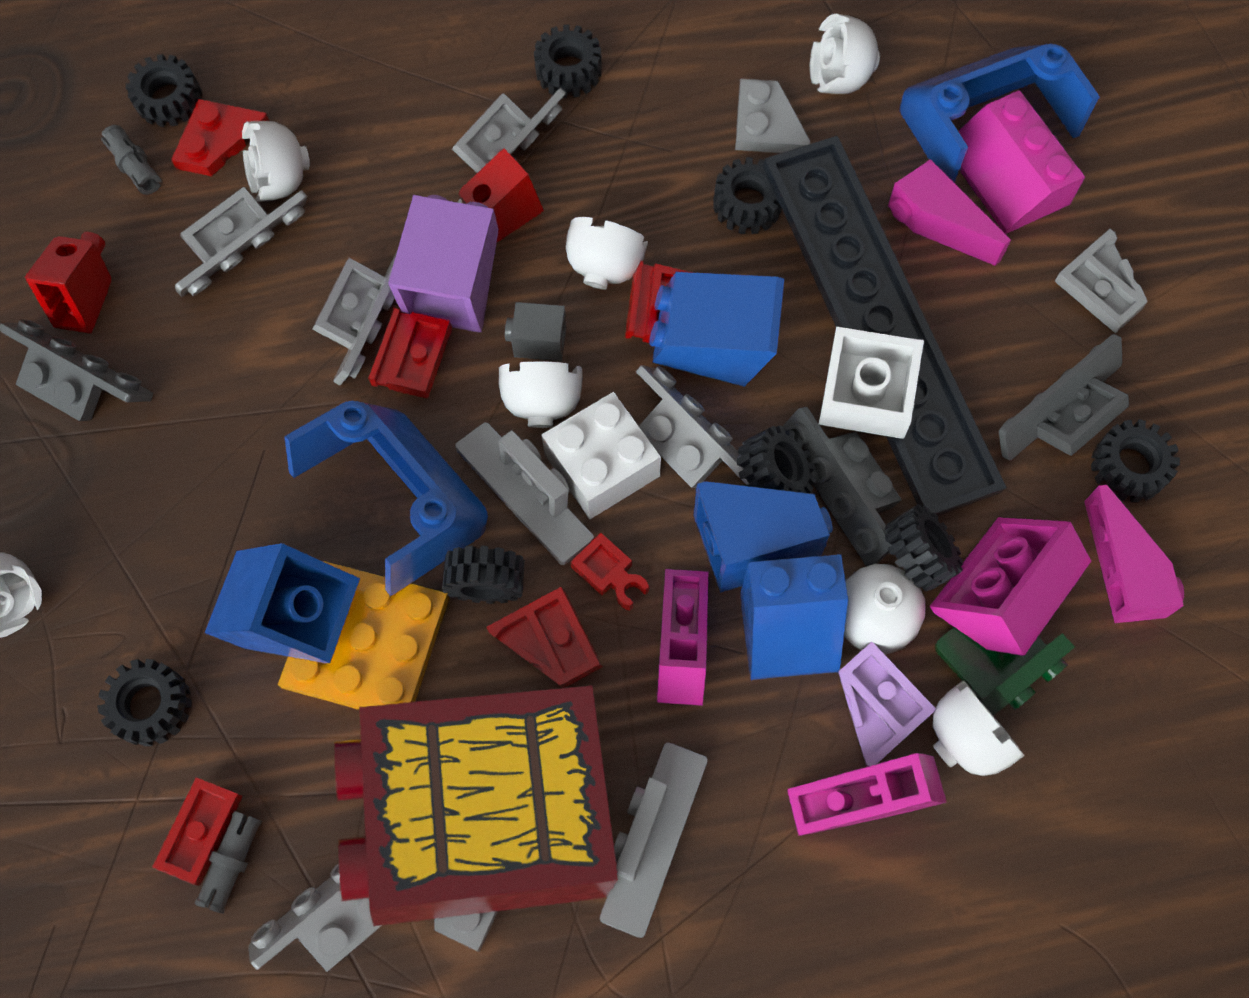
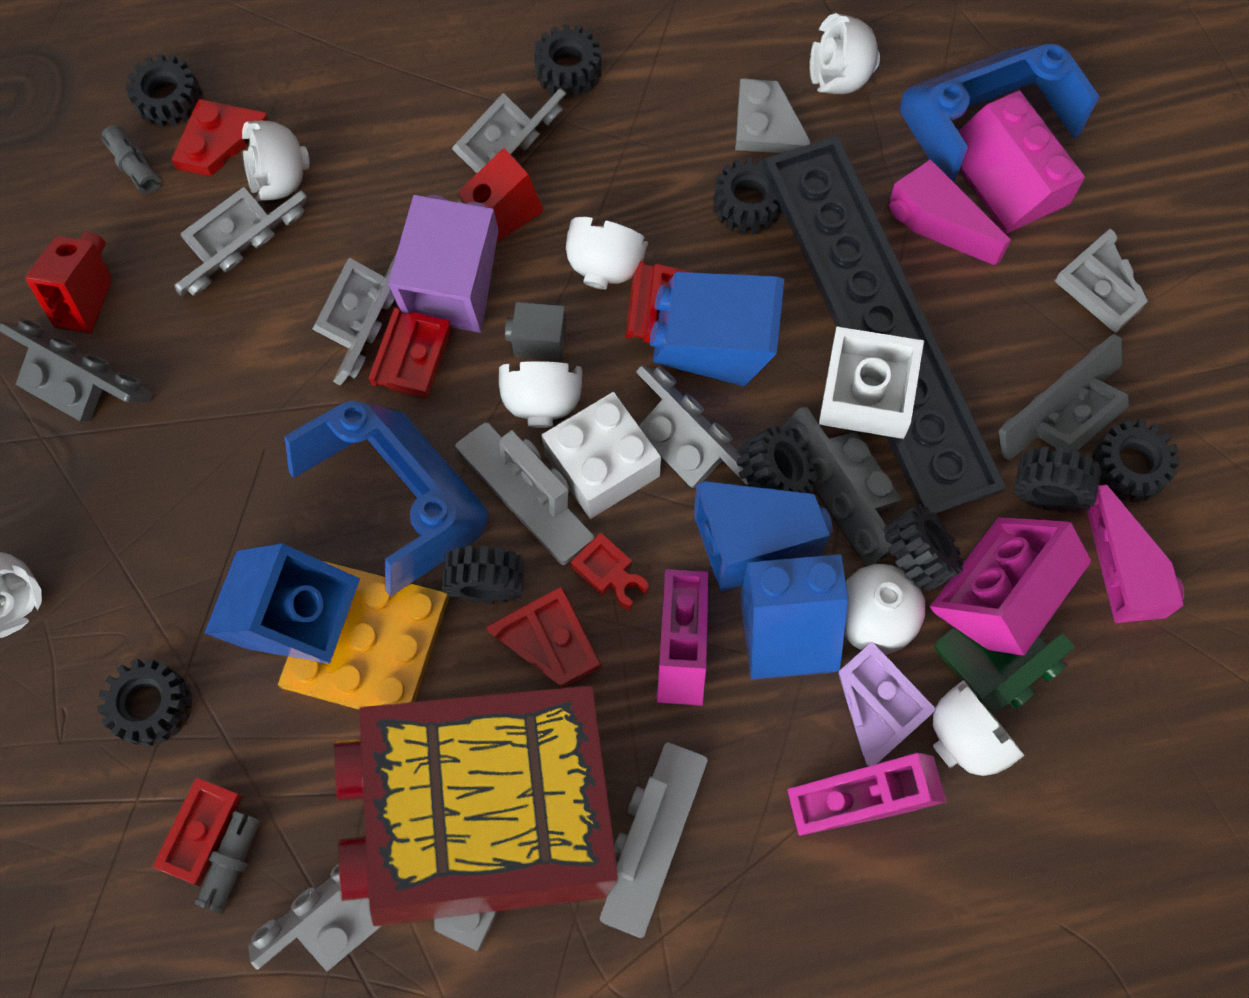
(1057, 479): none -> black tyre

